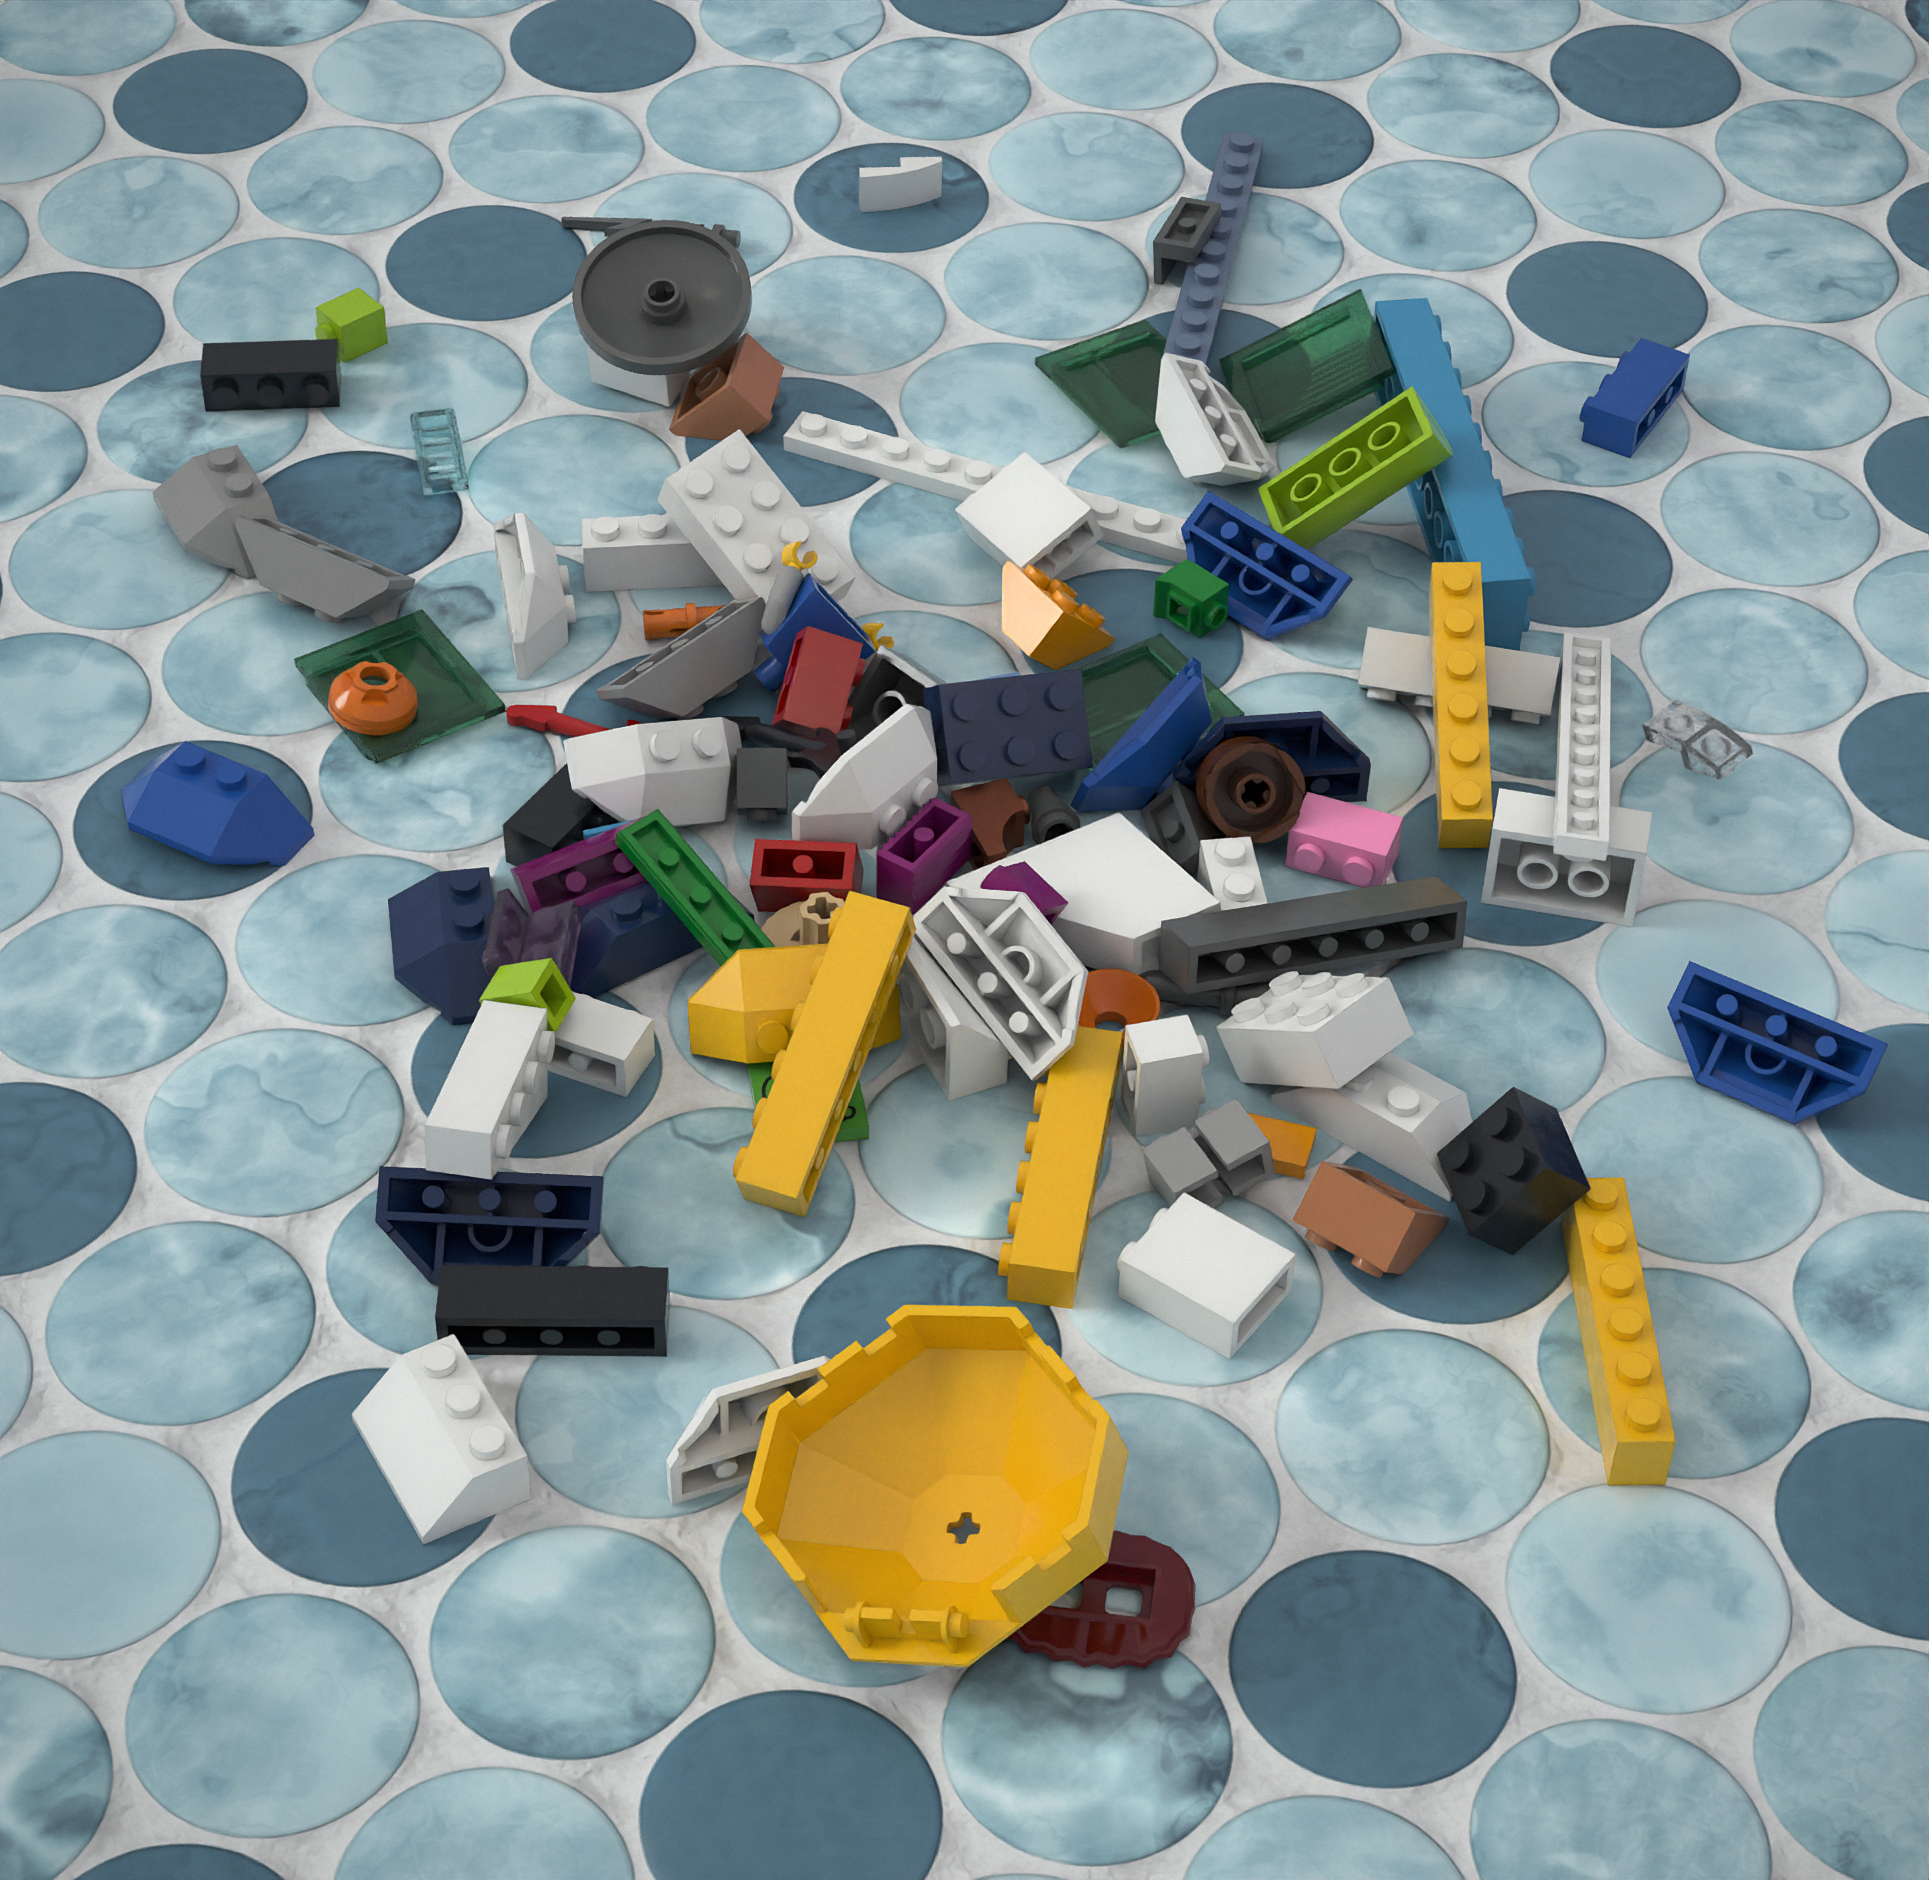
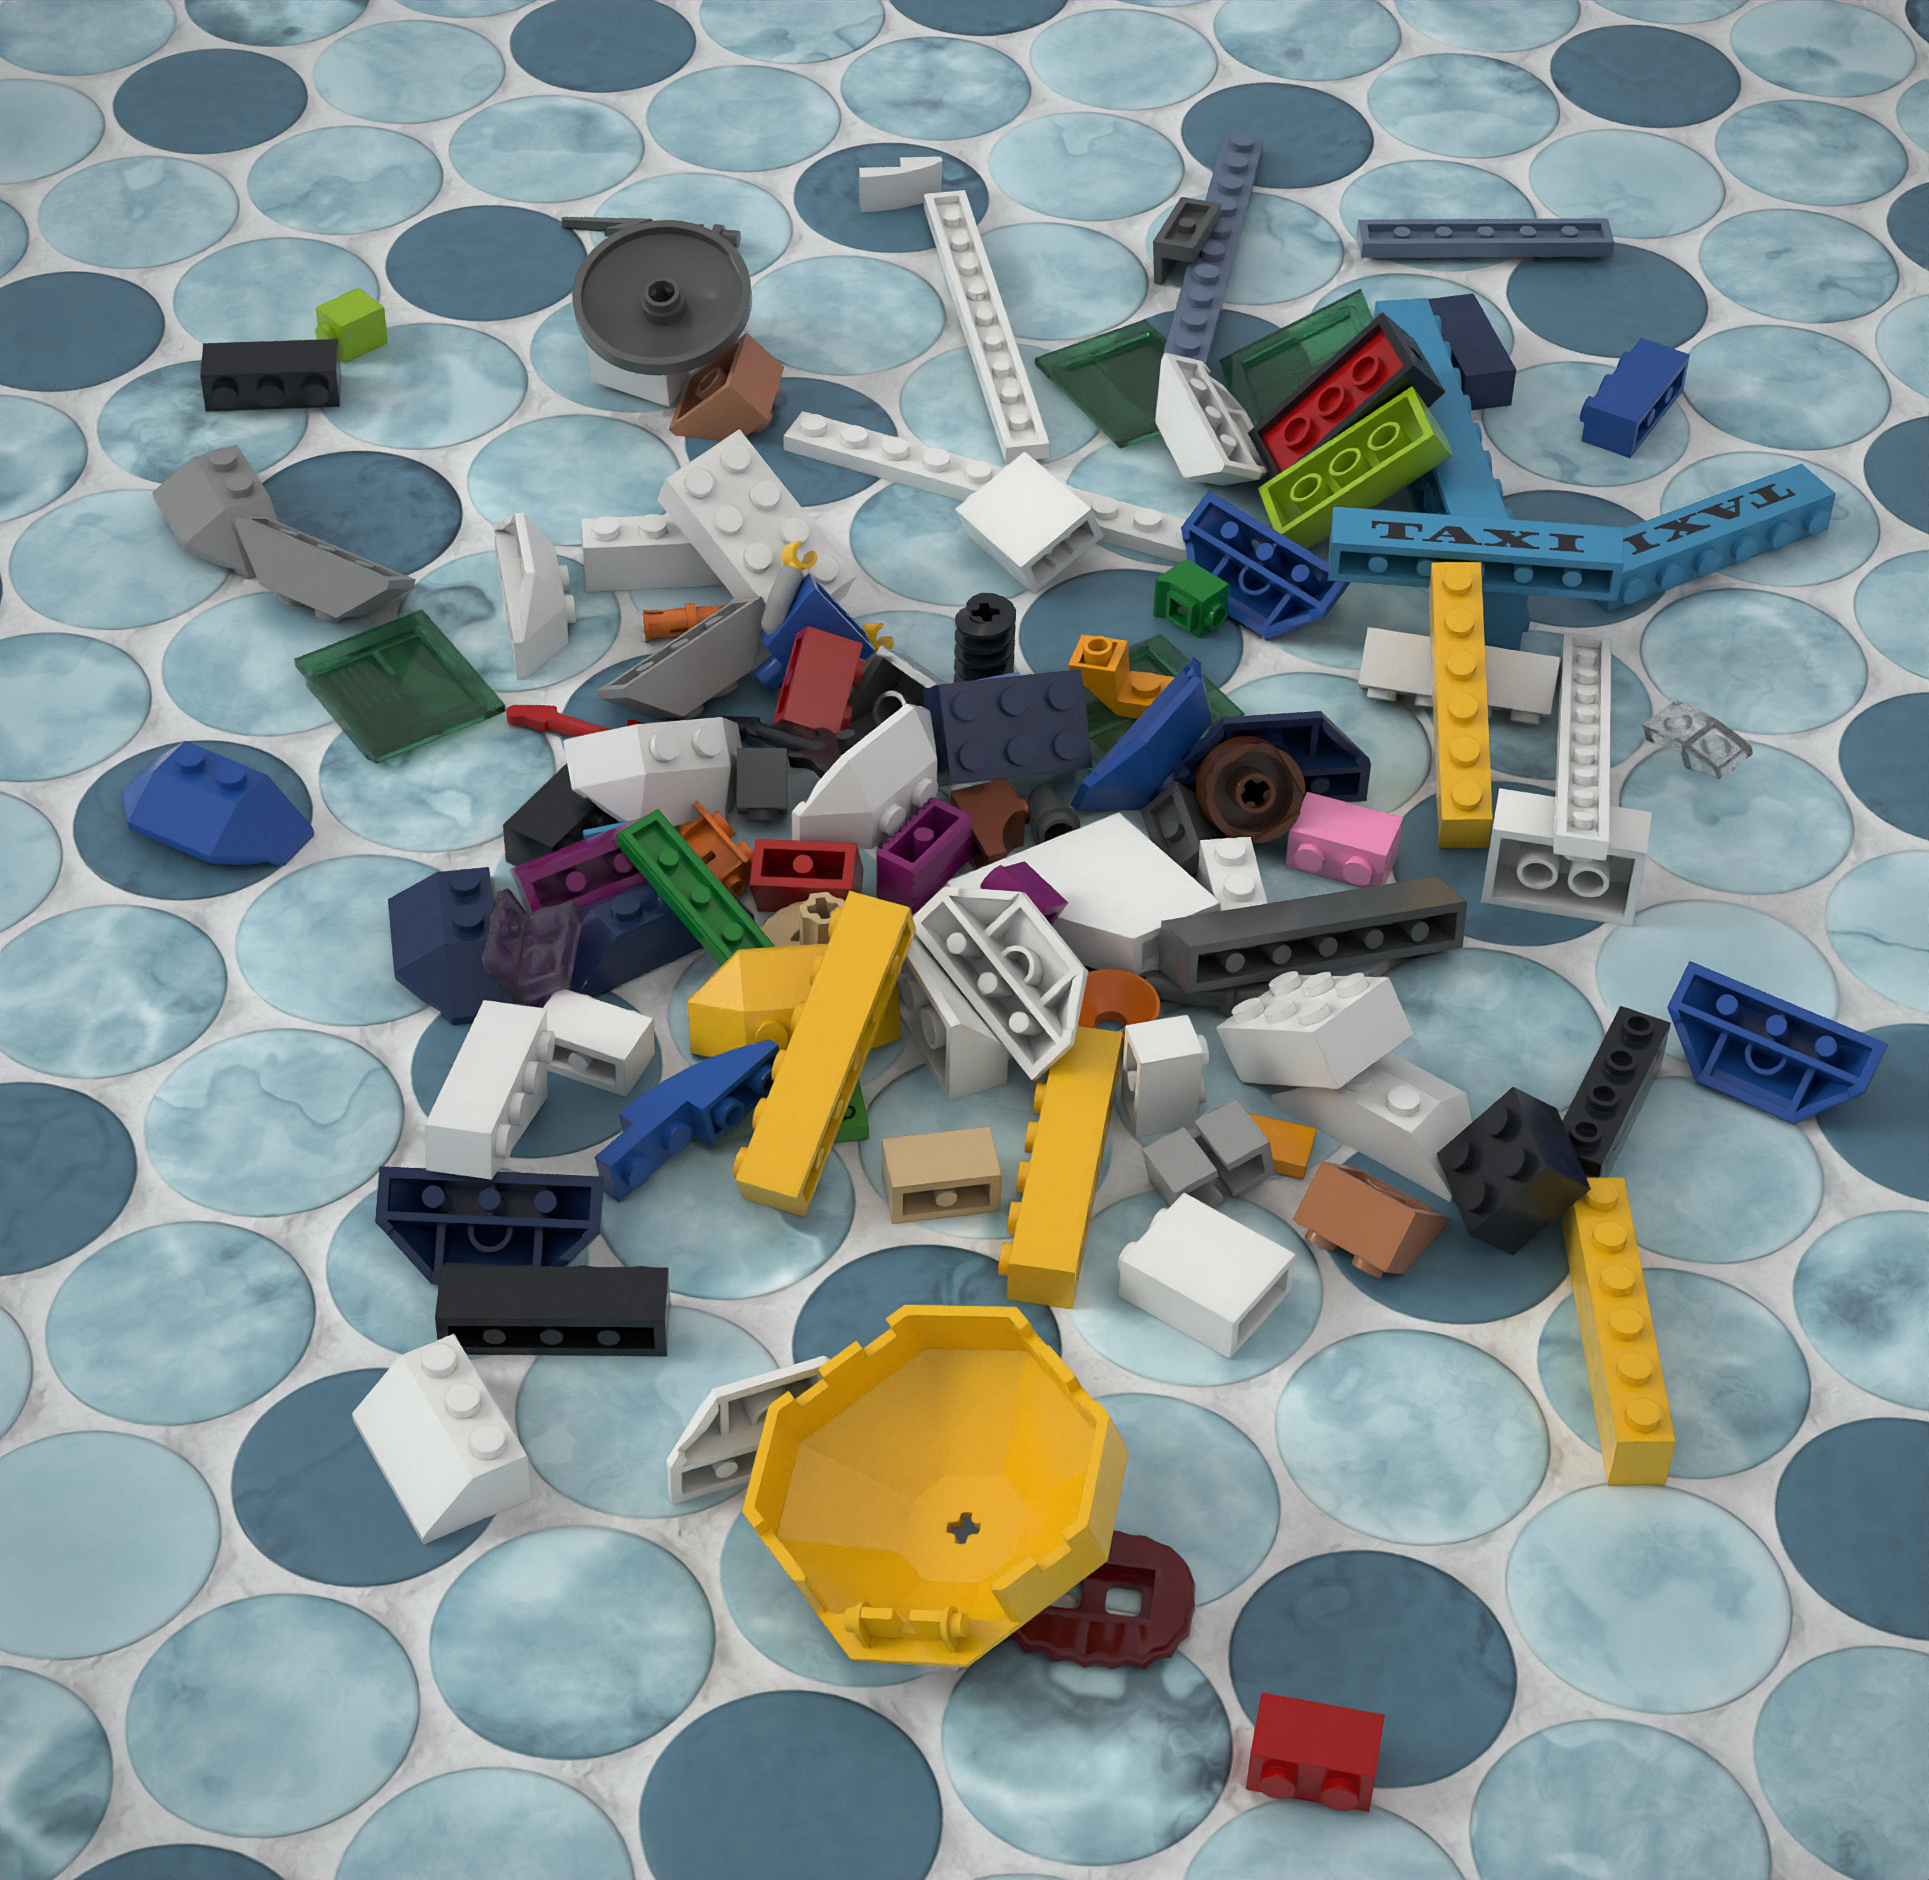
(370, 707): orange piece -> none
(438, 449): clear light blue slope -> none
(533, 985): lime brick -> none
(694, 1102): none -> blue slope
(712, 837): none -> orange hinge
(941, 1175): none -> tan brick
(984, 638): none -> black piece
(986, 326): none -> white plate
(1047, 619): light orange slope -> none
(1108, 676): none -> light orange slope
(1315, 1752): none -> red brick
(1343, 391): none -> brick
(1476, 351): none -> dark blue brick
(1485, 238): none -> sand blue plate
(1513, 553): none -> dark azure brick
(1615, 1089): none -> black piece
(1721, 532): none -> dark azure brick

